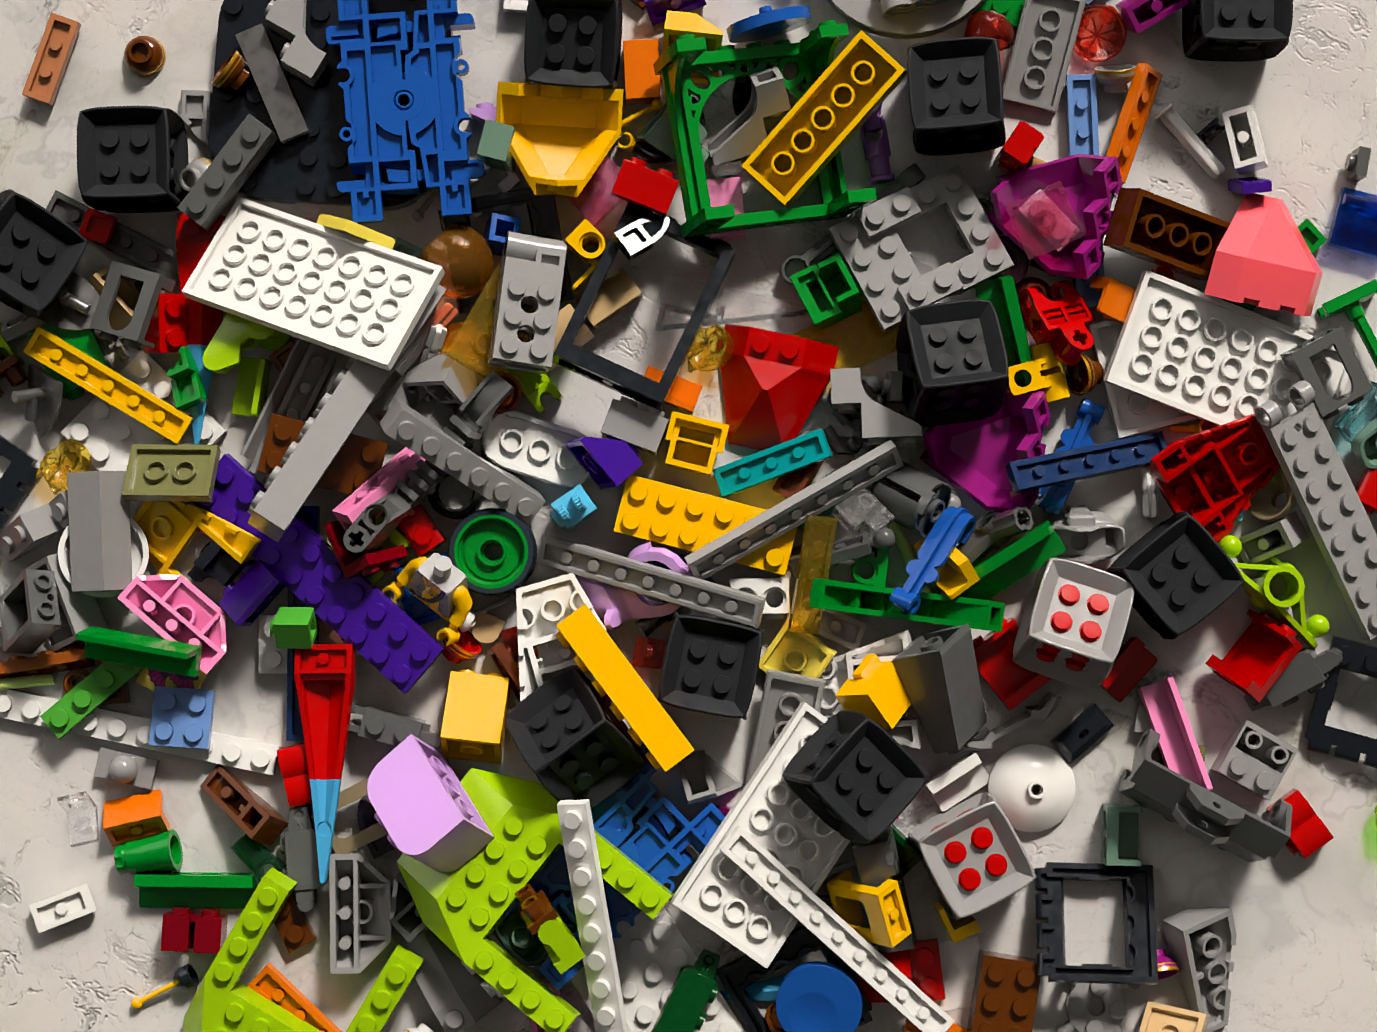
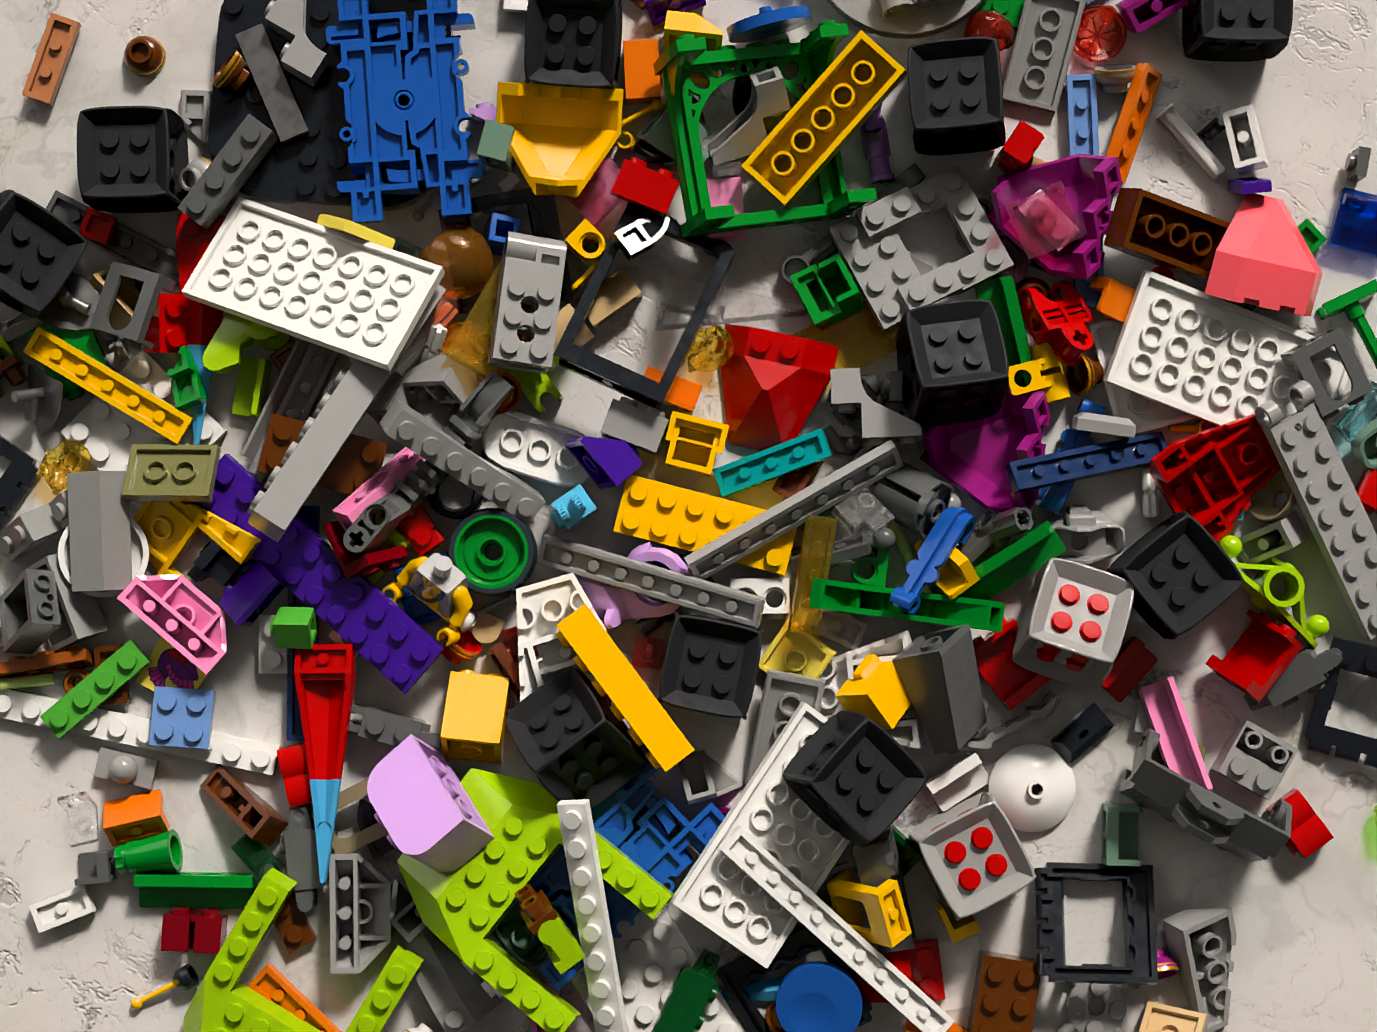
(96, 867): none -> dark grey panel
(141, 651): green panel -> none
(1104, 424): none -> light grey piece

